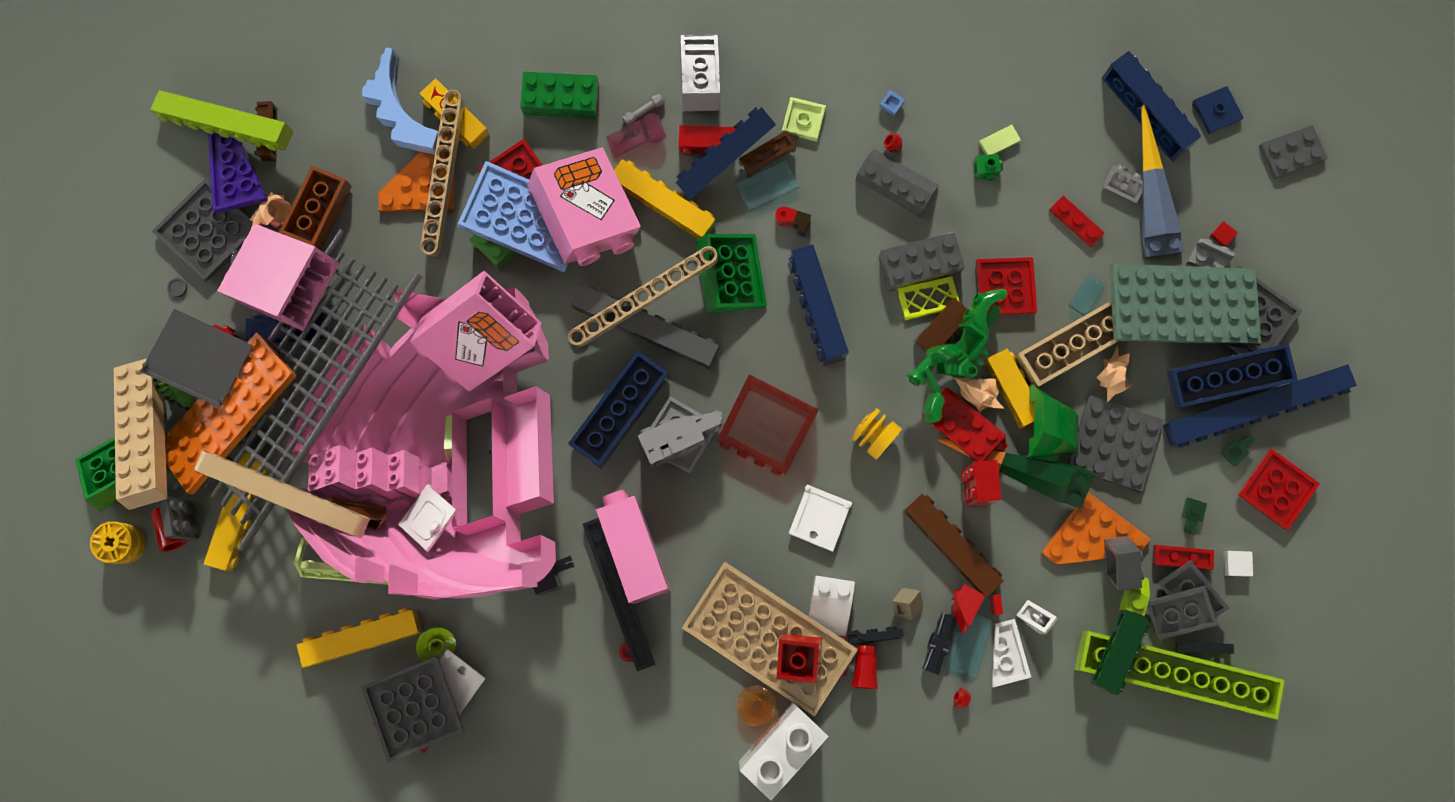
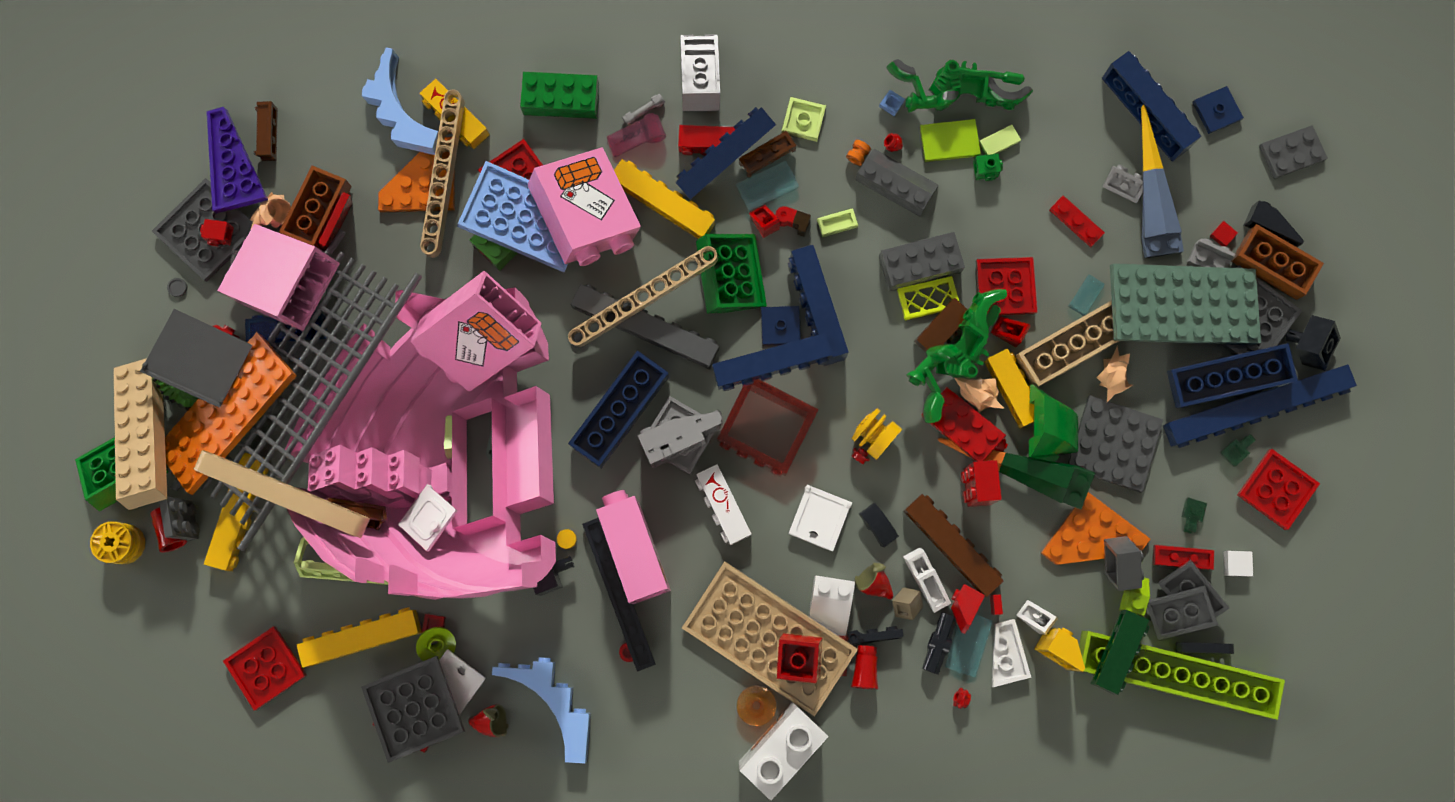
(216, 232): none -> red brick
(222, 120): lime brick -> none
(264, 668): none -> red plate
(336, 220): none -> red tile
(432, 621): none -> red tile
(490, 721): none -> hat
(566, 539): none -> yellow tile
(575, 724): none -> light blue arch
(723, 504): none -> white brick
(765, 220): none -> red slope
(772, 361): none -> dark blue brick
(780, 325): none -> dark blue plate
(837, 222): none -> yellowish green tile
(858, 152): none -> orange wheel
(860, 455): none -> red plate
(874, 581): none -> hat
(879, 525): none -> black slope
(927, 579): none -> white slope
(950, 140): none -> lime tile
(954, 81): none -> green piece
(1010, 330): none -> red slope
(1062, 649): none -> yellow slope
(1272, 220): none -> black slope
(1277, 262): none -> dark orange brick
(1316, 342): none -> black brick

